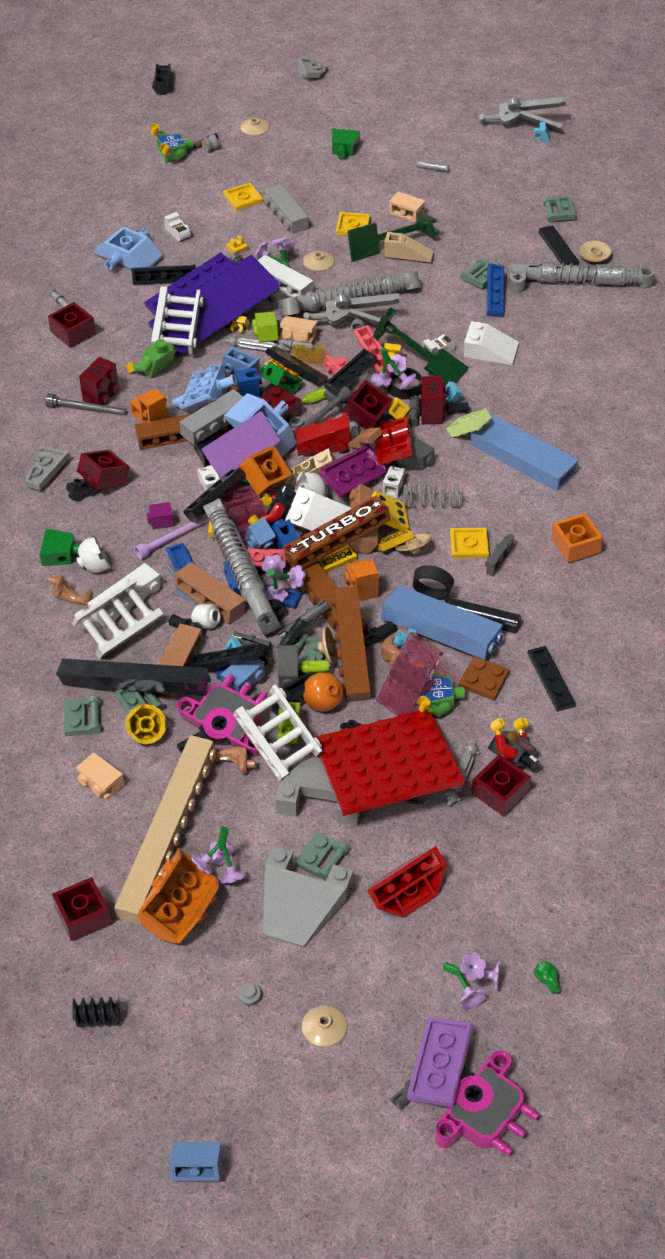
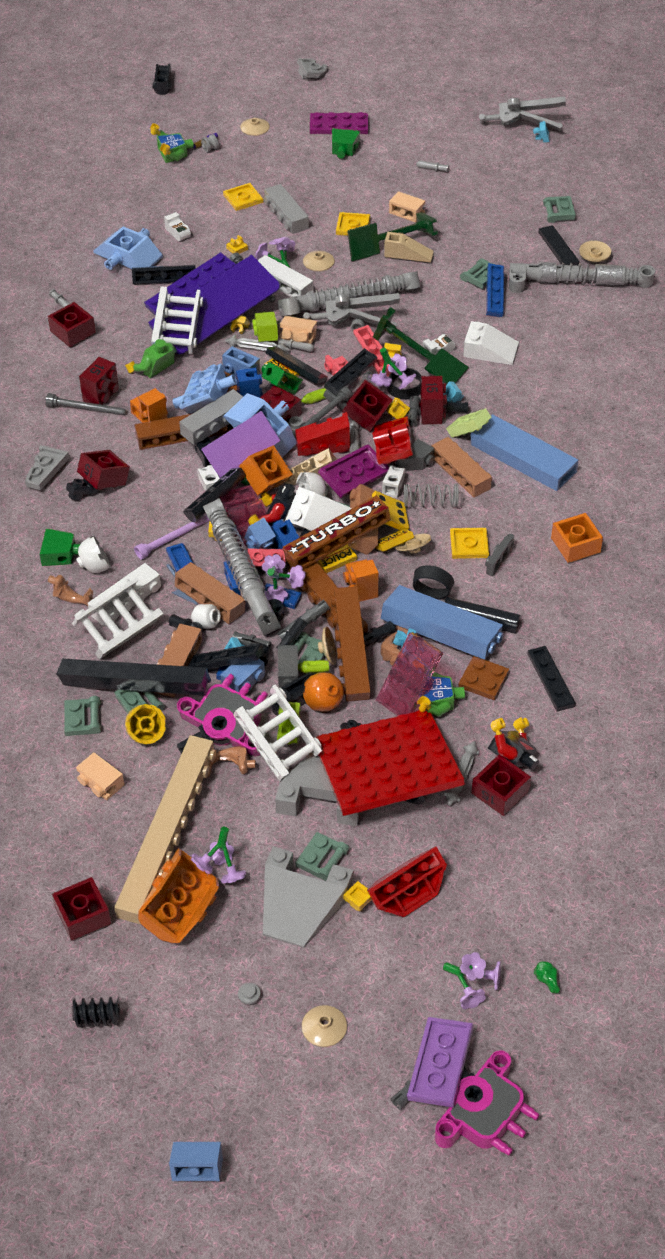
(160, 515): magenta brick -> none
(303, 352): clear yellow leg -> none
(324, 122): none -> magenta plate
(357, 896): none -> yellow tile
(365, 437): nougat slope -> none
(461, 467): none -> nougat brick

